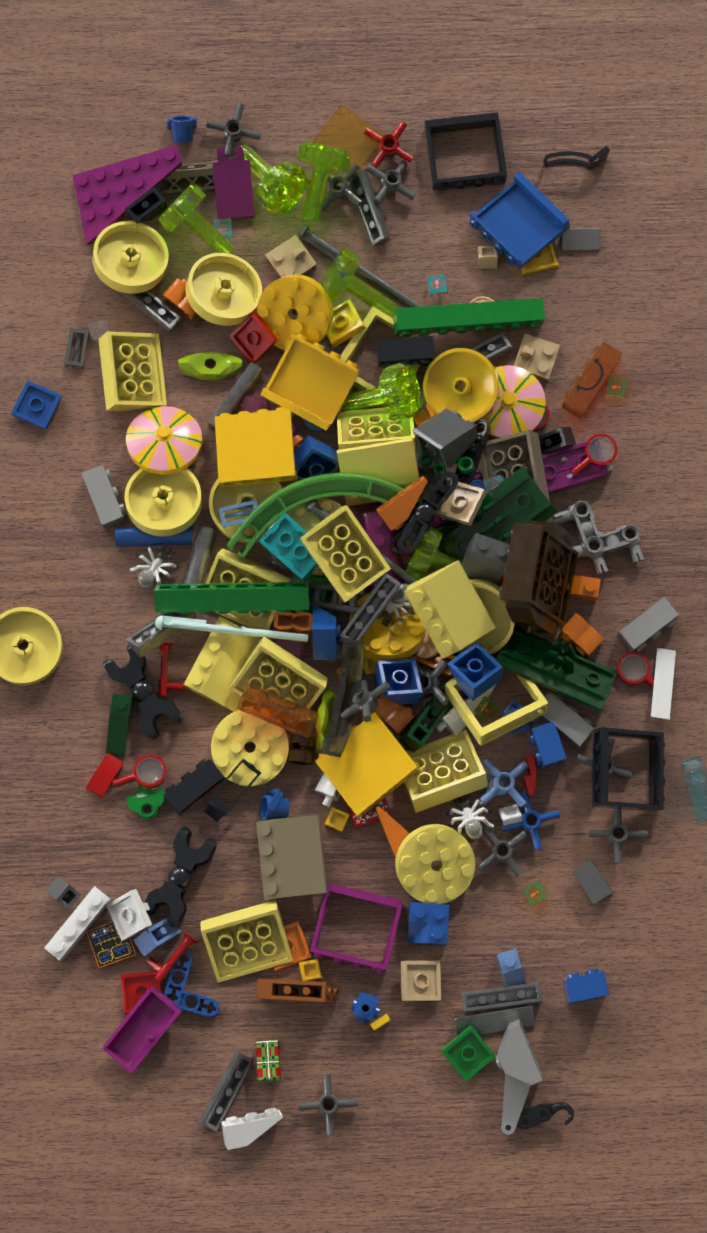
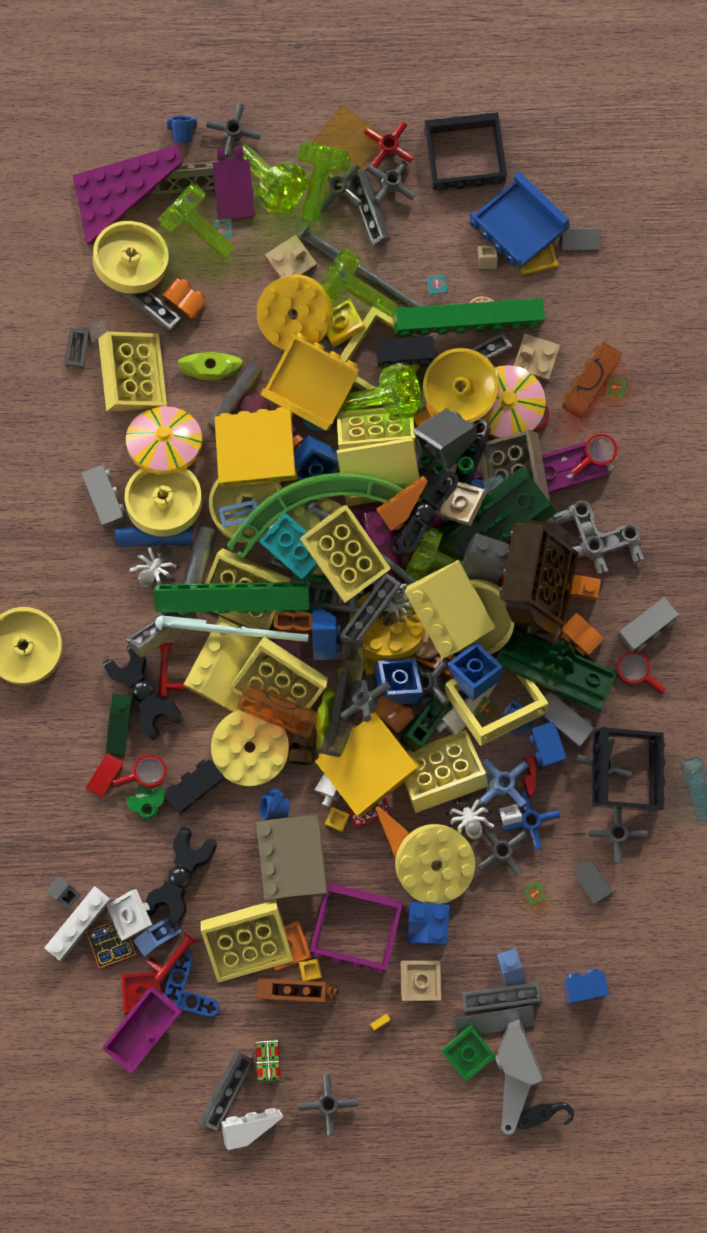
(36, 405): blue plate -> none
(147, 206): black slope -> none
(216, 807): black piece -> none
(238, 294): light yellow piece -> none
(253, 337): red tile -> none
(371, 1002): blue brick -> none
(556, 440): black slope -> none
(591, 164): black piece -> none
(663, 683): white sticker -> none

